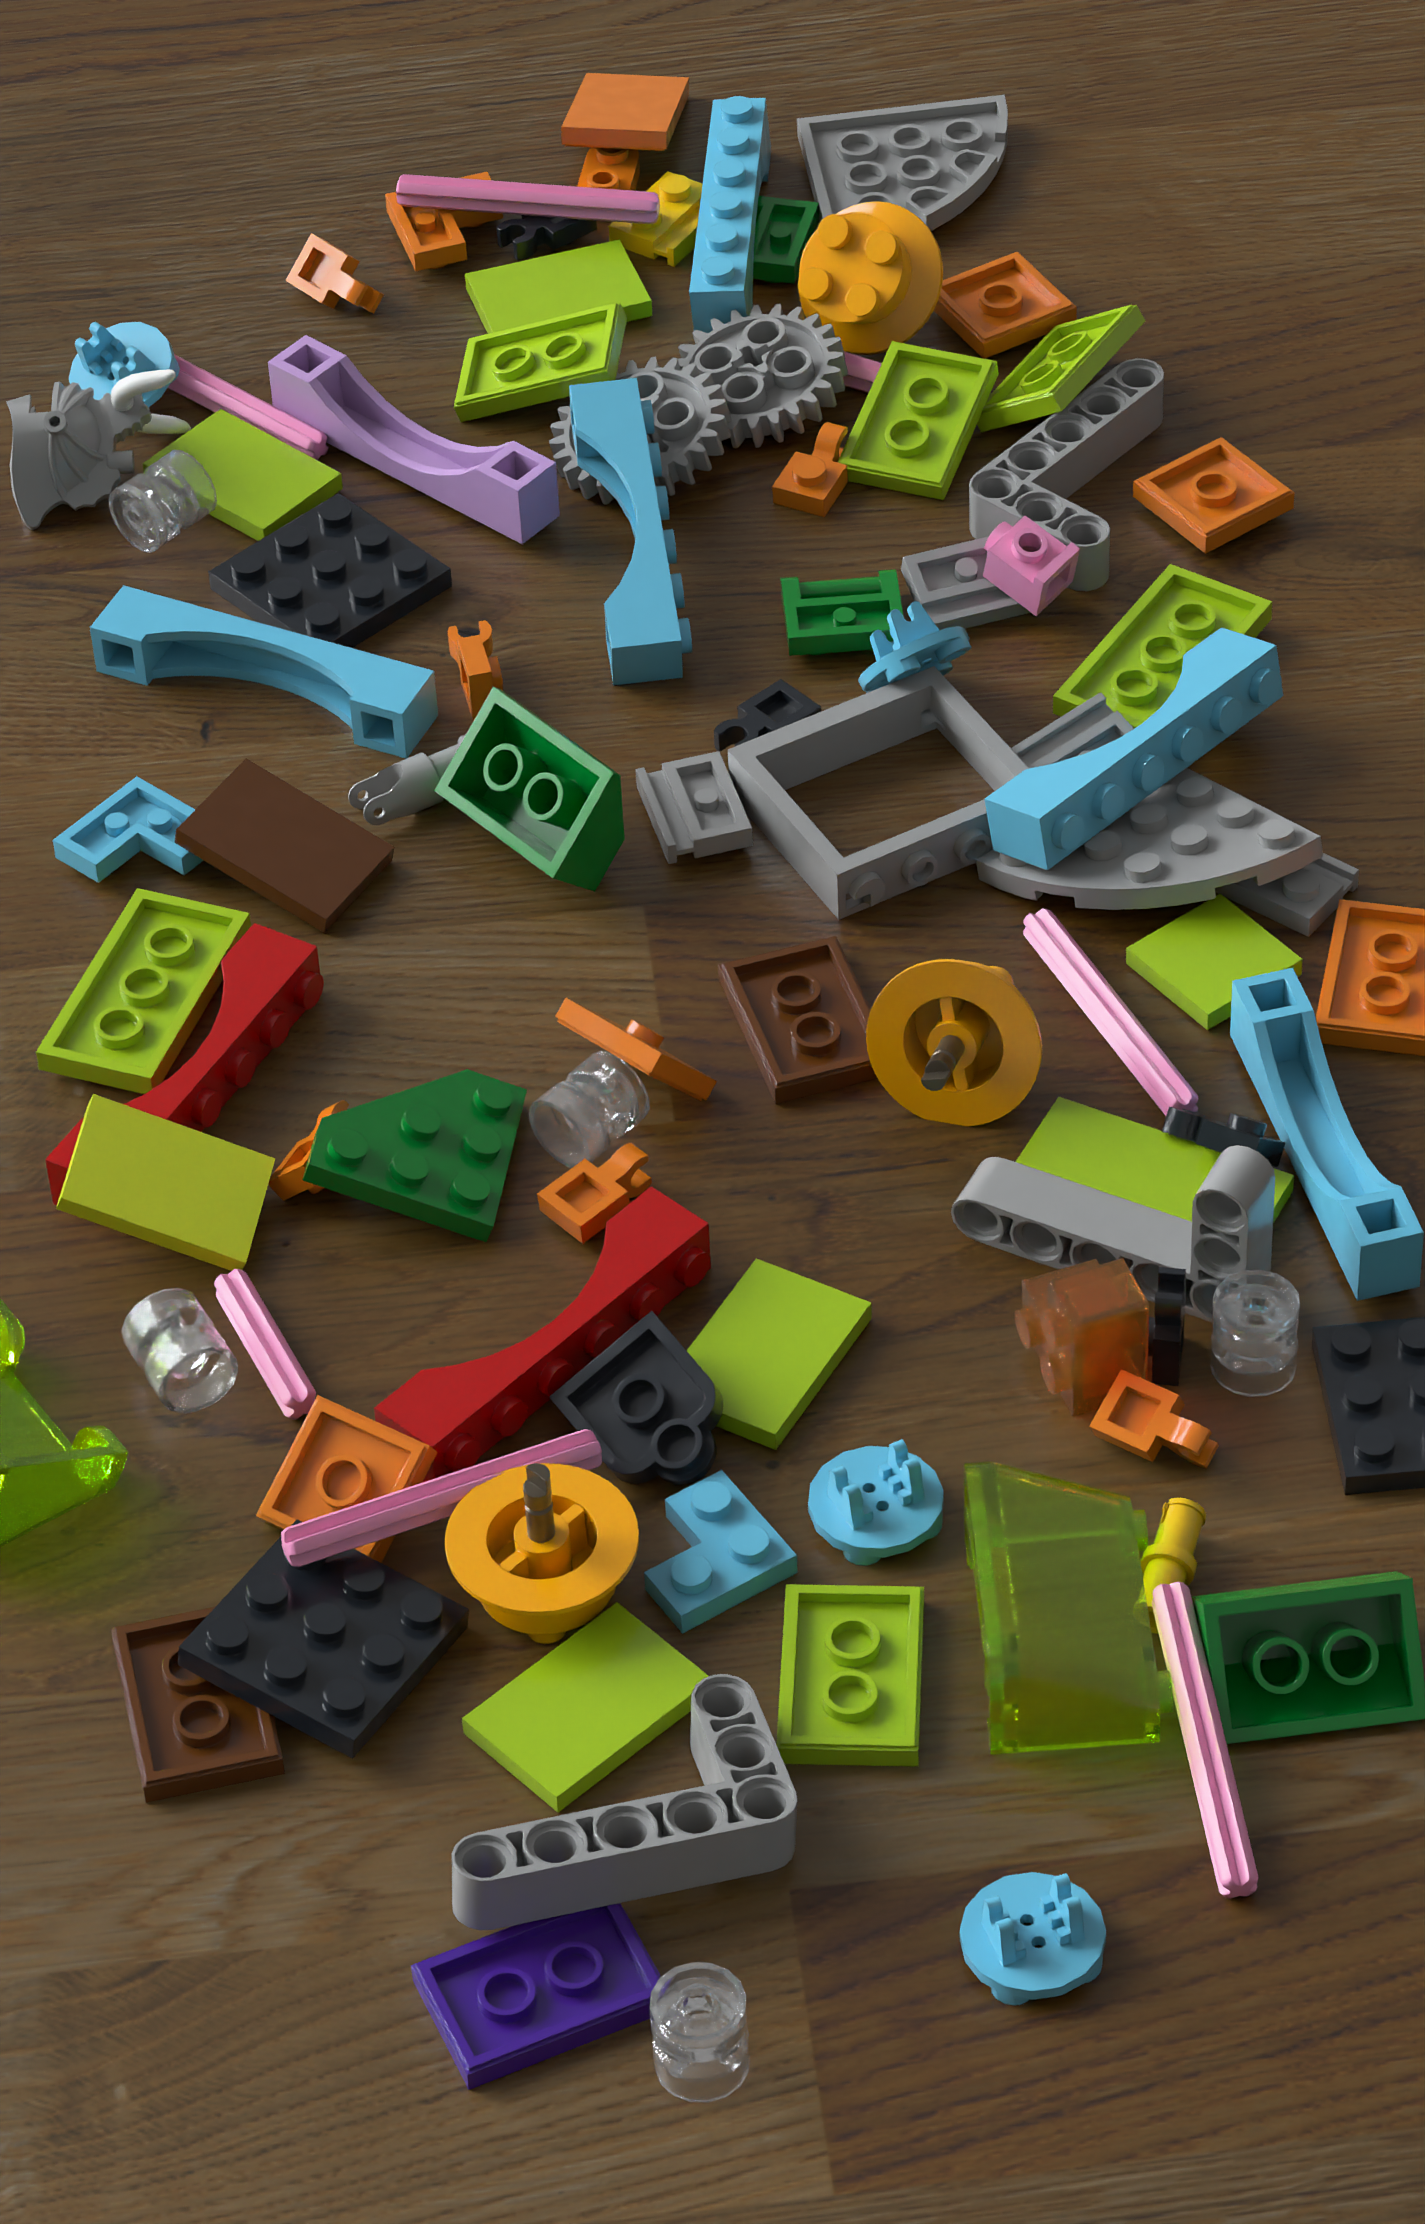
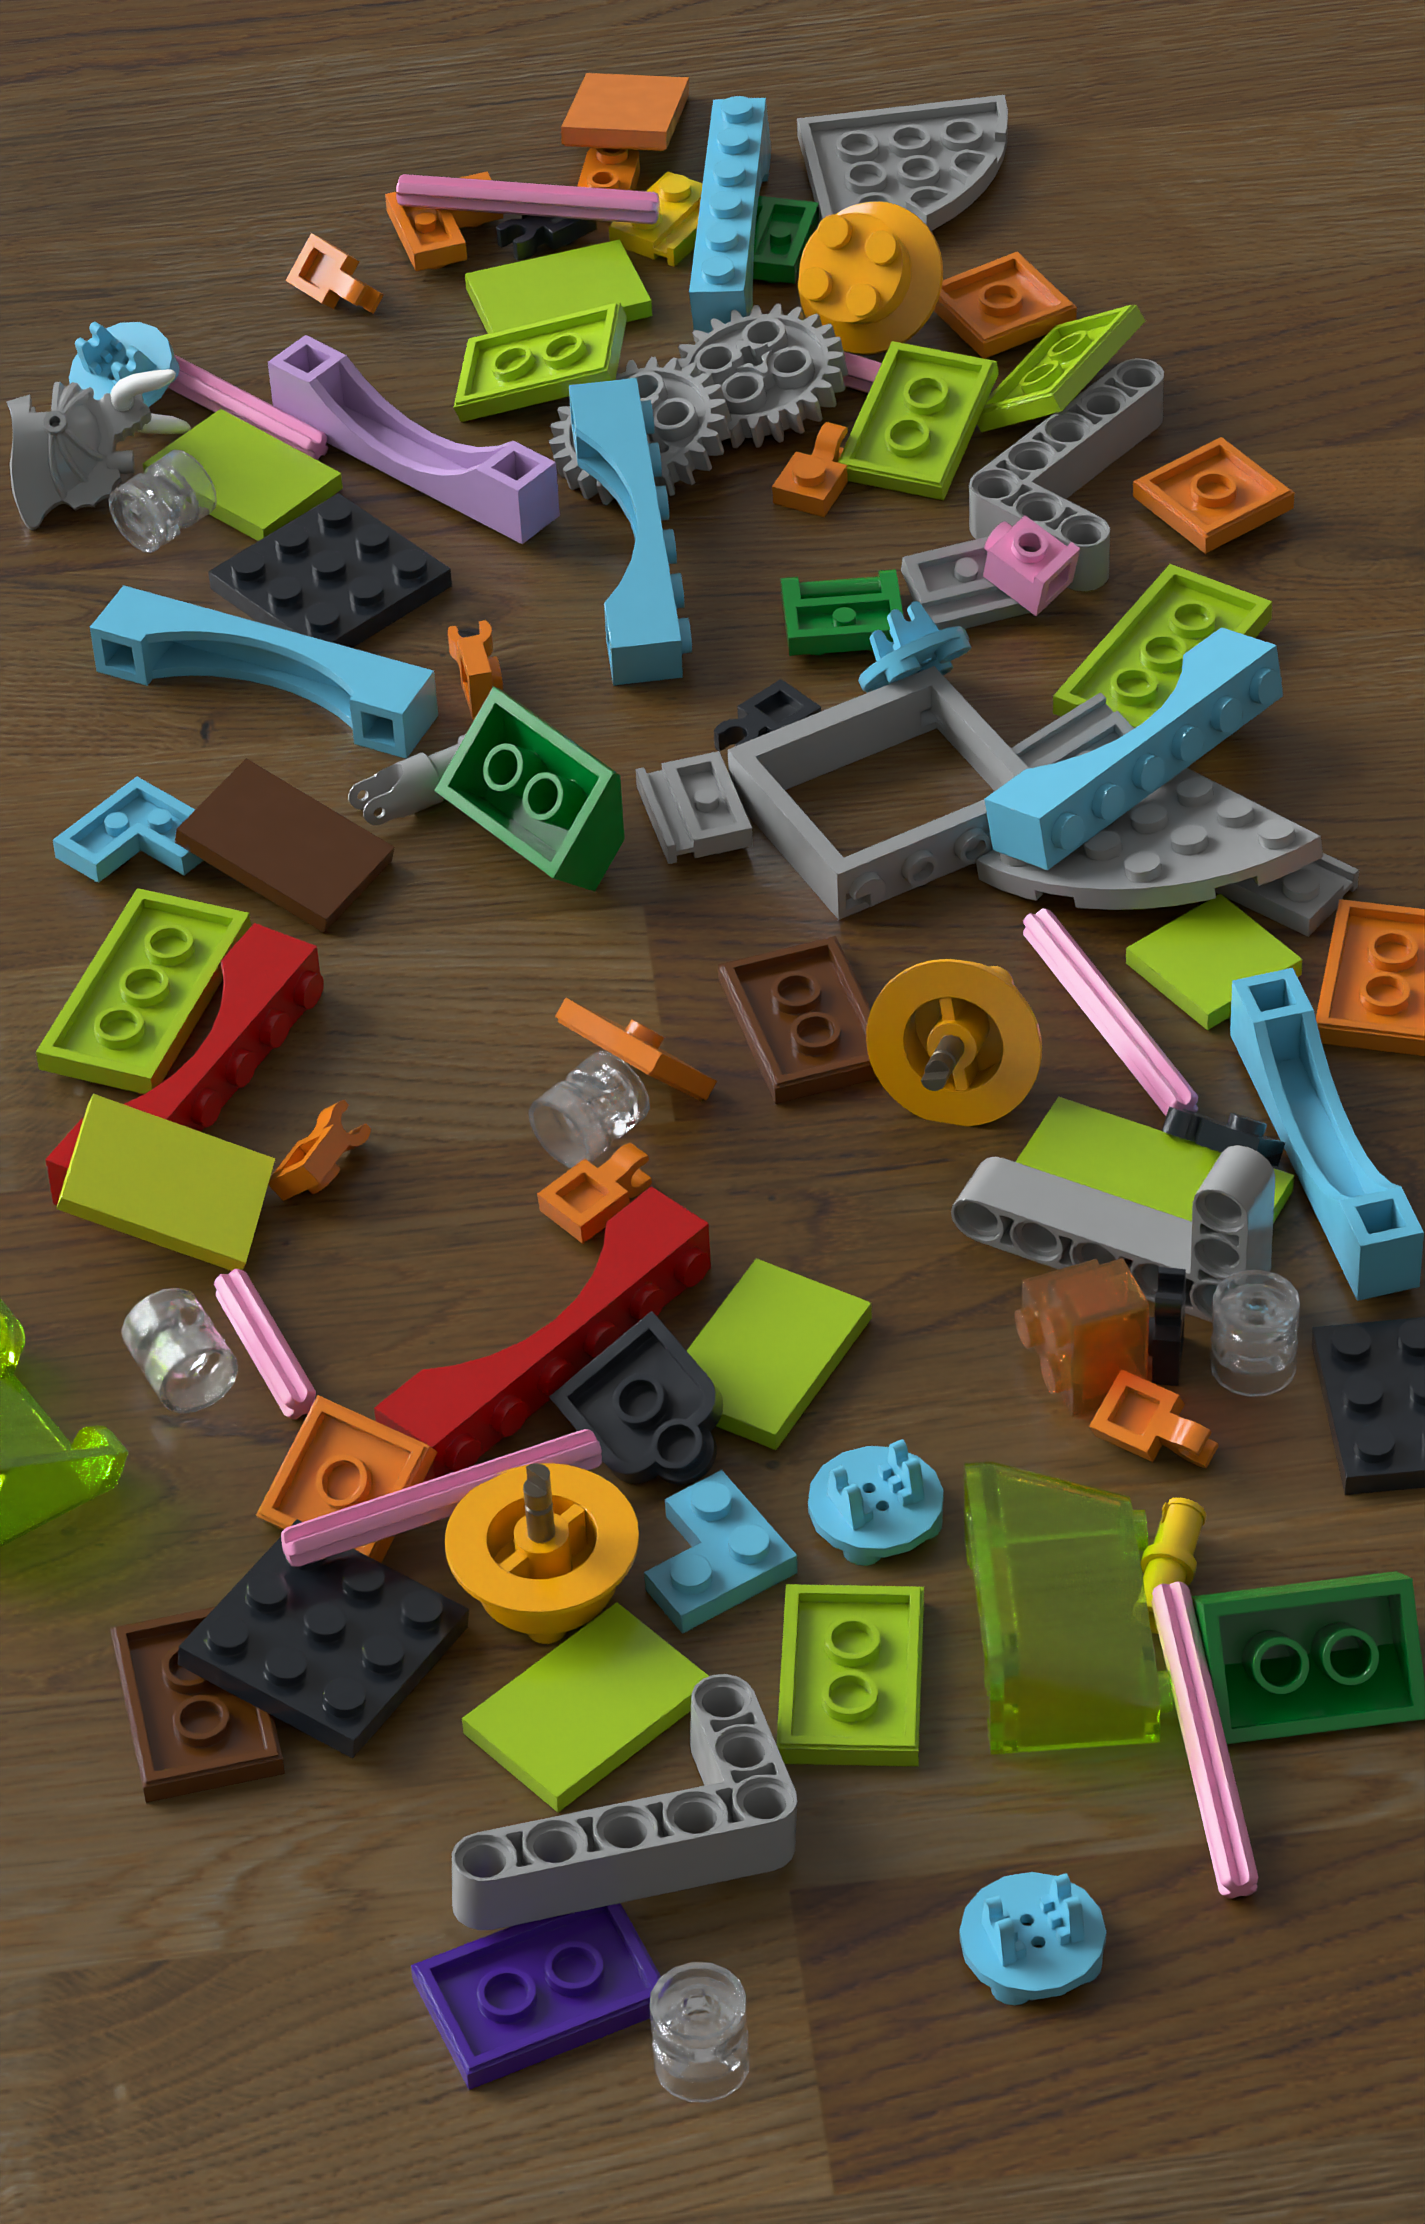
(425, 1151): green plate -> none

